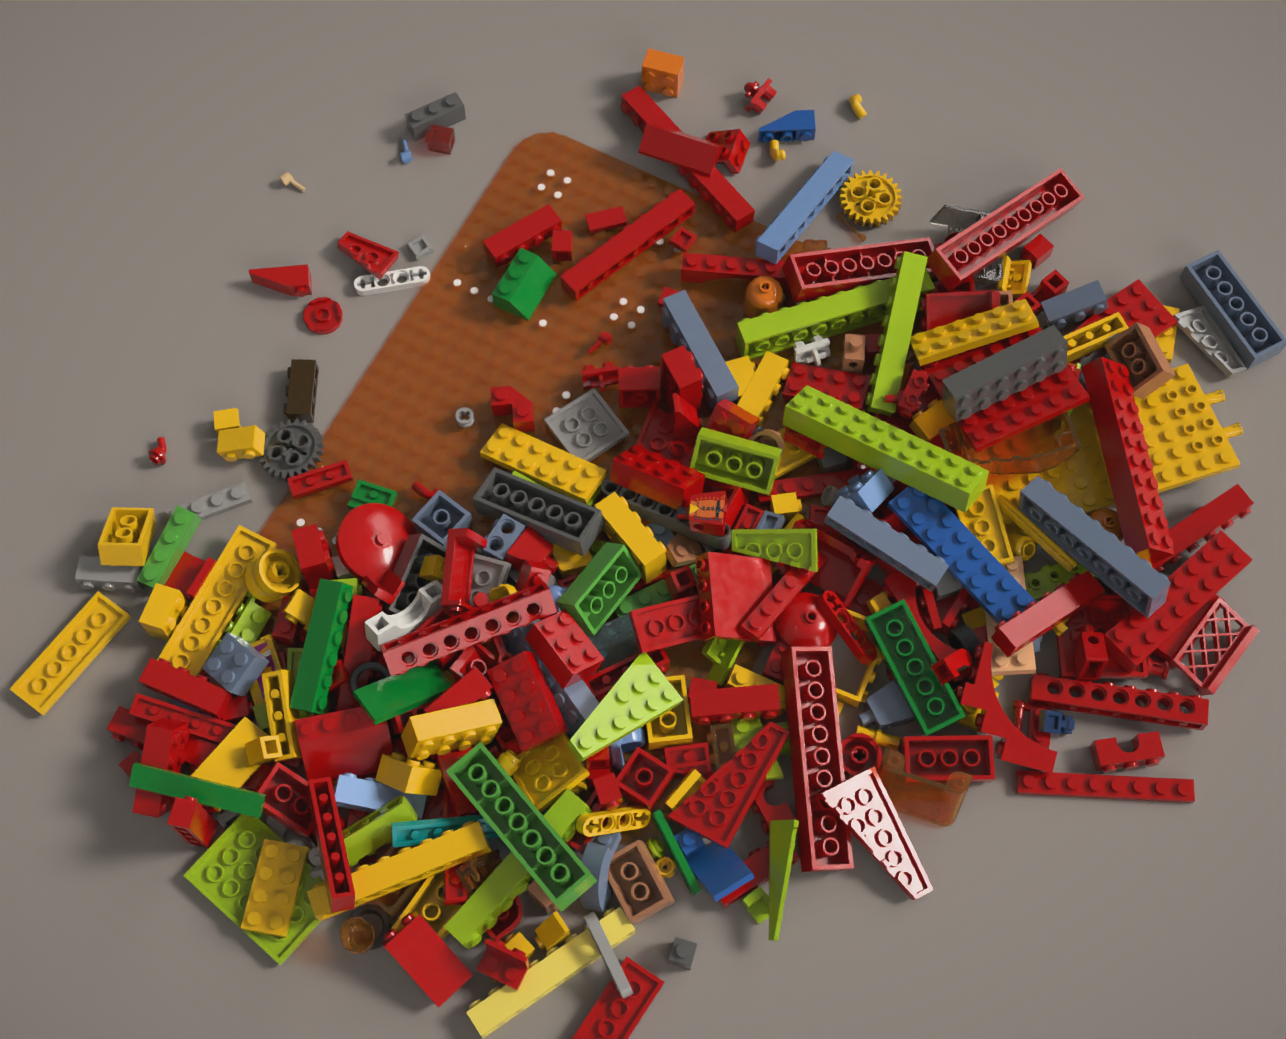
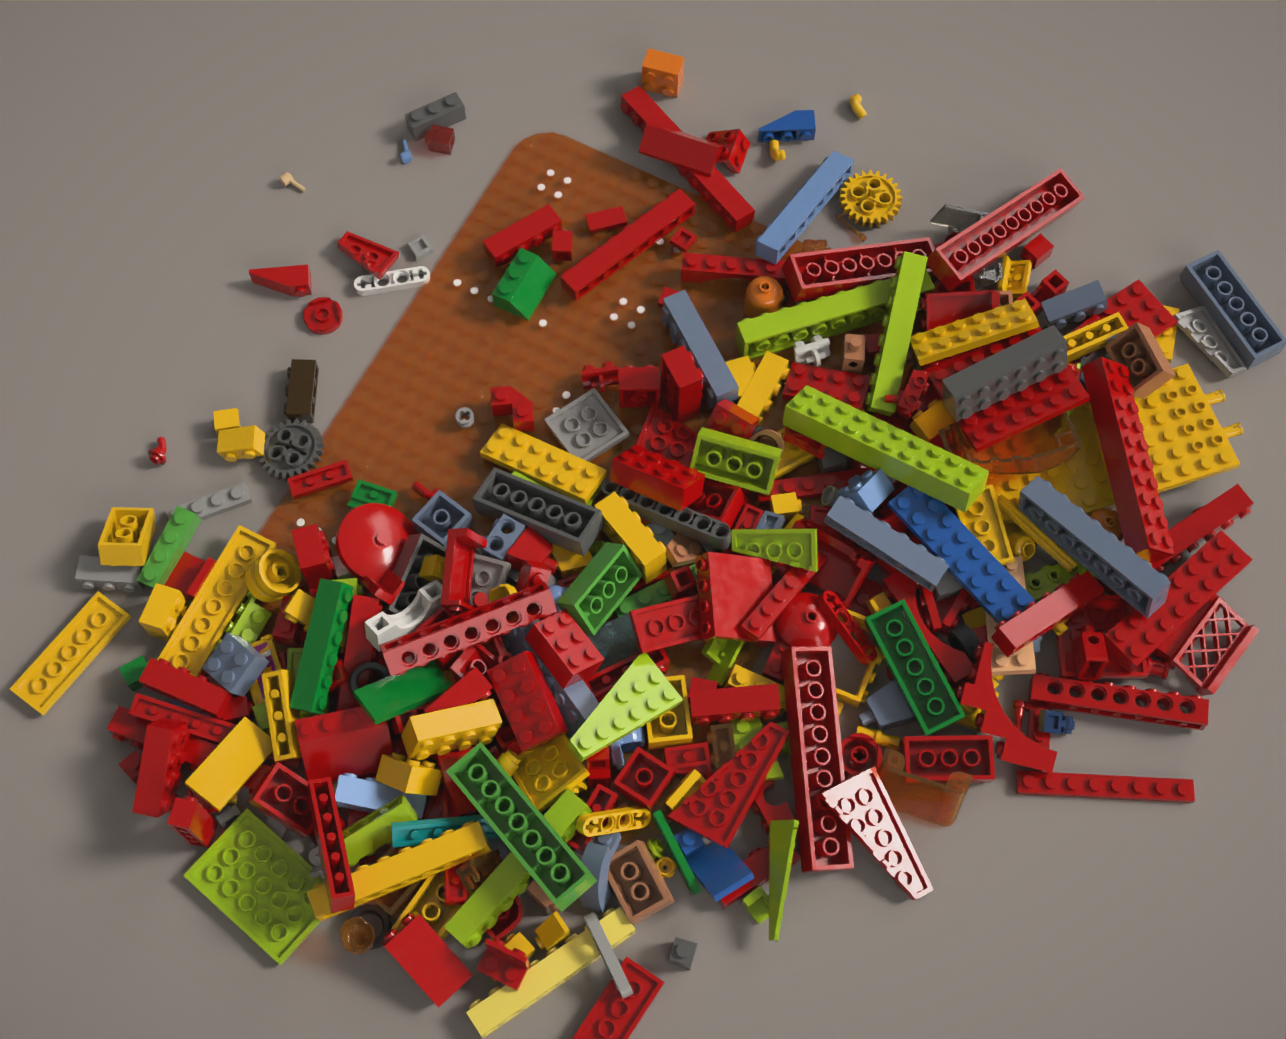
(132, 671): none -> green brick
(206, 791): green tile -> none
(263, 750): yellow brick -> none
(275, 888): yellow plate -> none
(604, 338): red hand -> none
(608, 791): red brick -> none
(684, 418): red slope -> none
(706, 513): torso -> none
(752, 90): red hips -> none
(950, 666): red leg -> none
(1108, 755): red arch -> none

